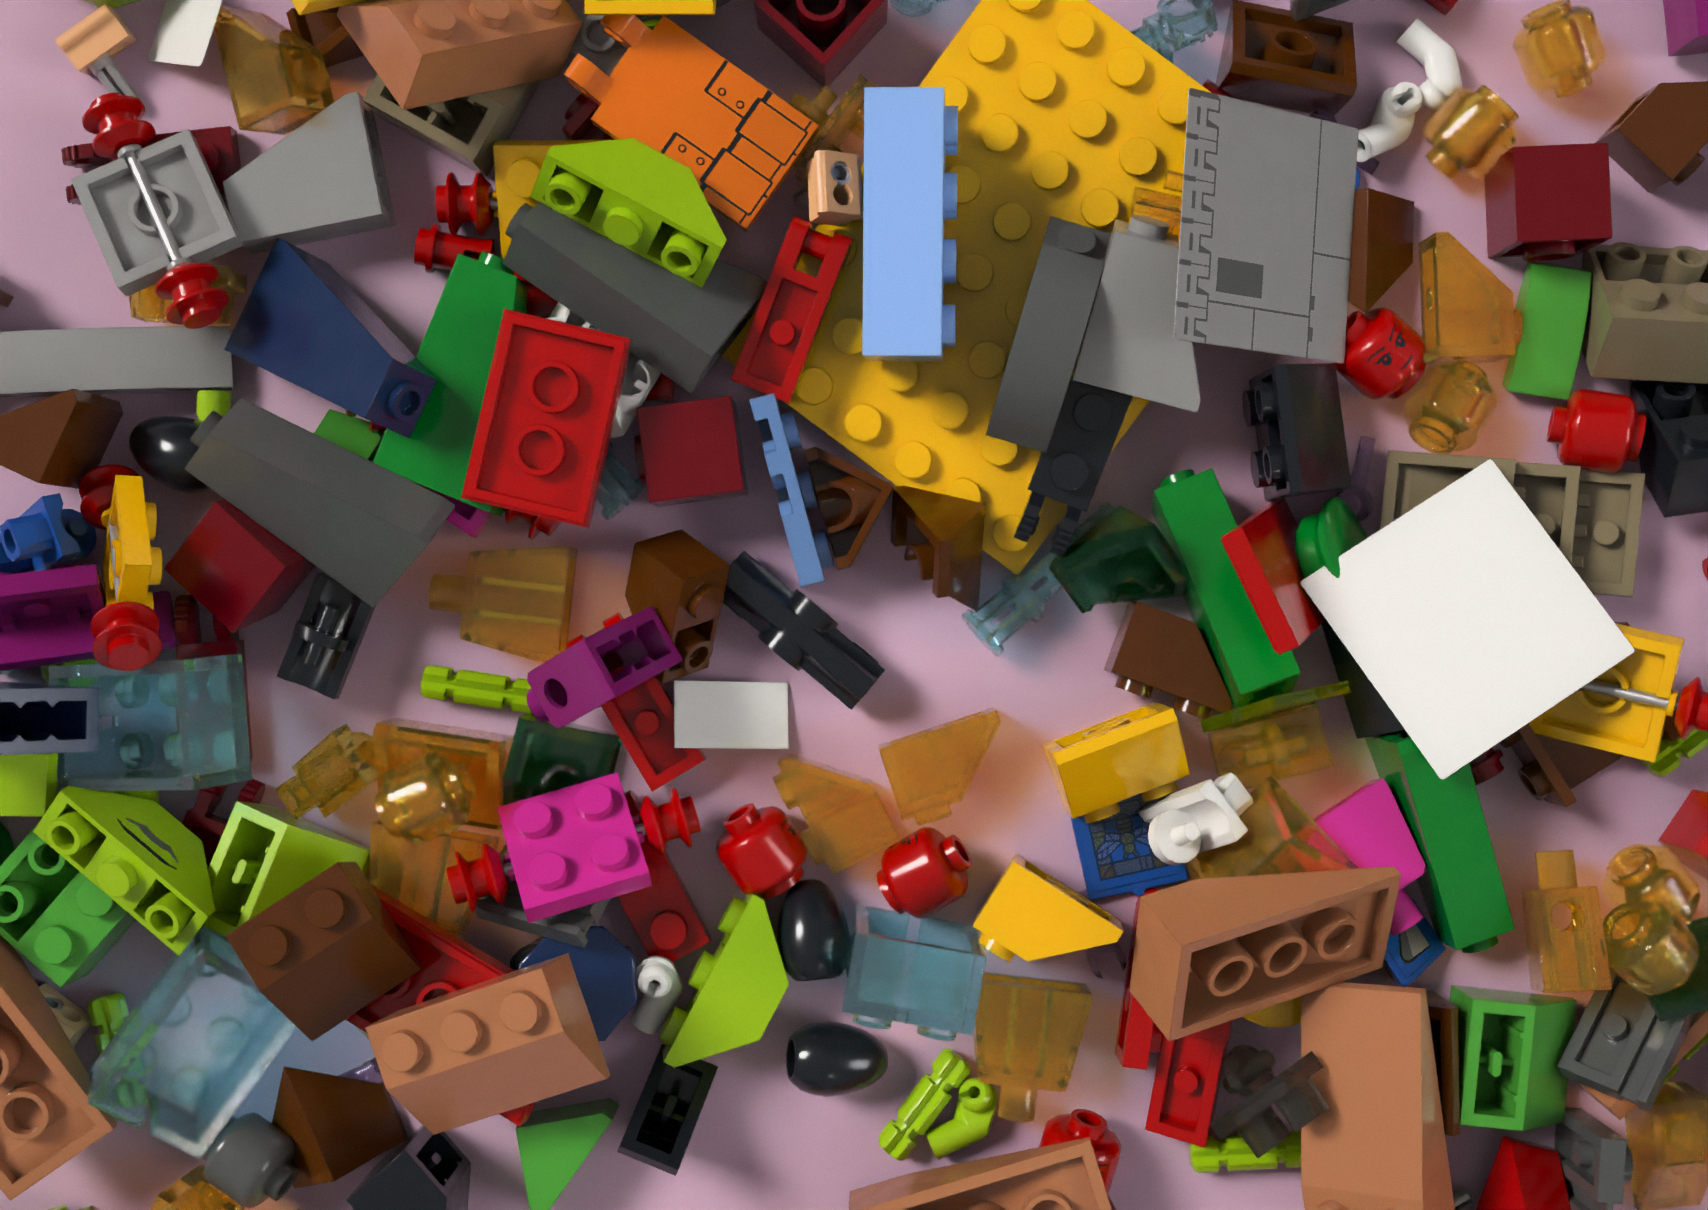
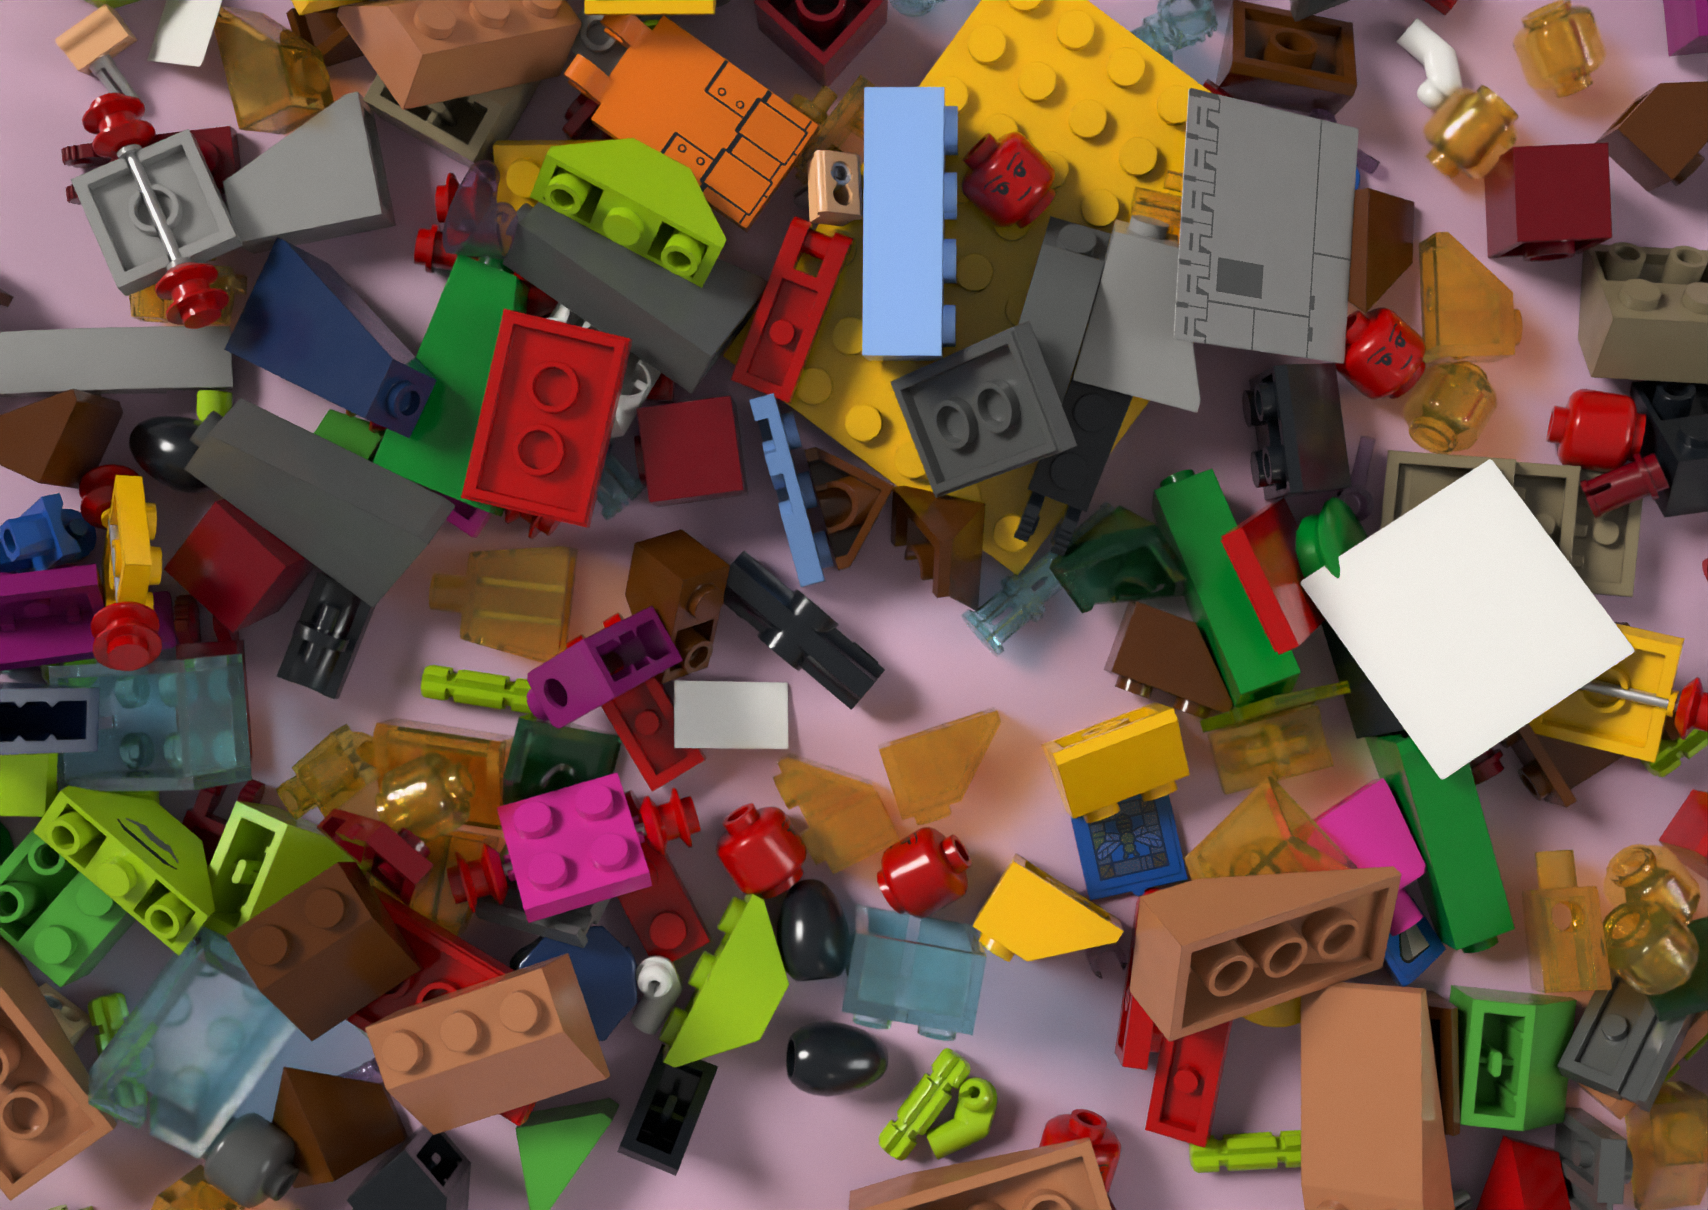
(387, 855): none -> dark red wing
(474, 219): none -> helmet
(983, 411): none -> dark grey tile
(1008, 179): none -> red head
(1028, 1037): clear yellow torso -> none
(1196, 819): white hips -> none
(1292, 1091): clear smoke hips -> none
(1390, 121): white arm -> none
(1554, 321): bright green slope -> none
(1625, 485): none -> dark red pin

